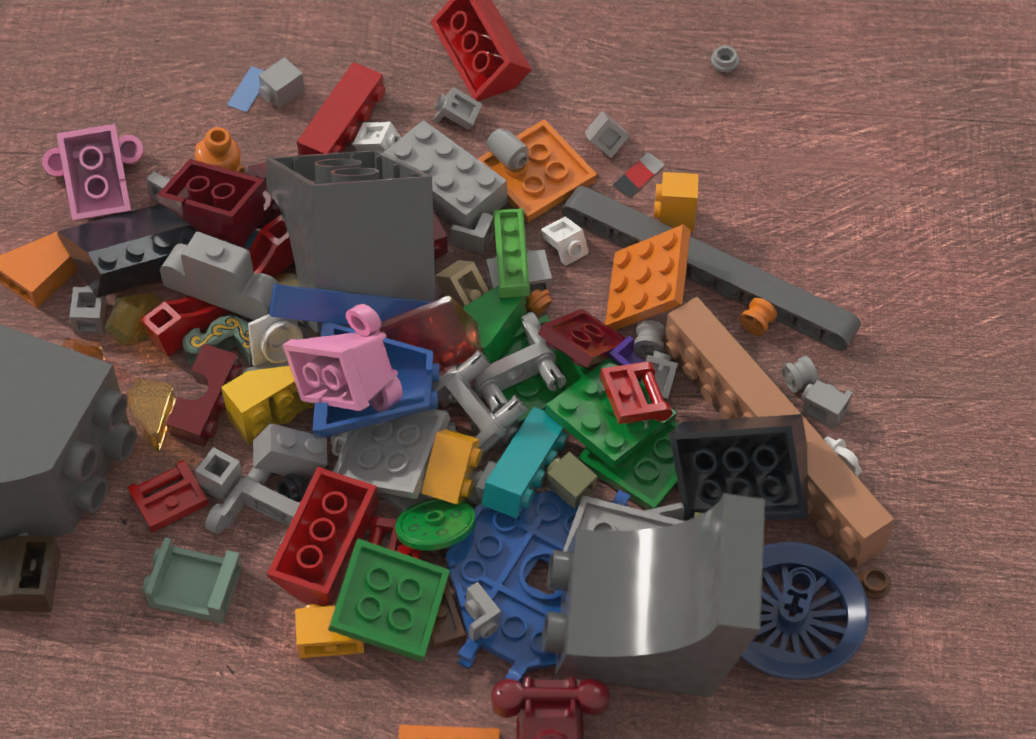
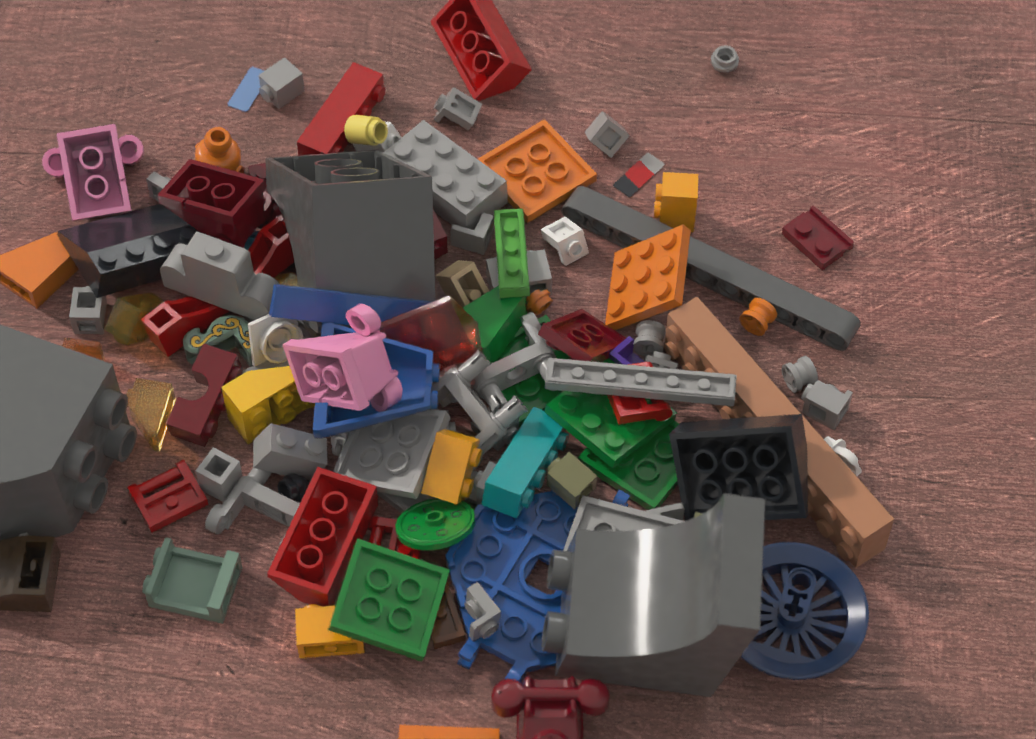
(365, 130): none -> light yellow brick
(508, 149): light grey brick -> none
(641, 381): none -> light grey tile
(817, 238): none -> dark red plate
(875, 583): reddish brown plate -> none

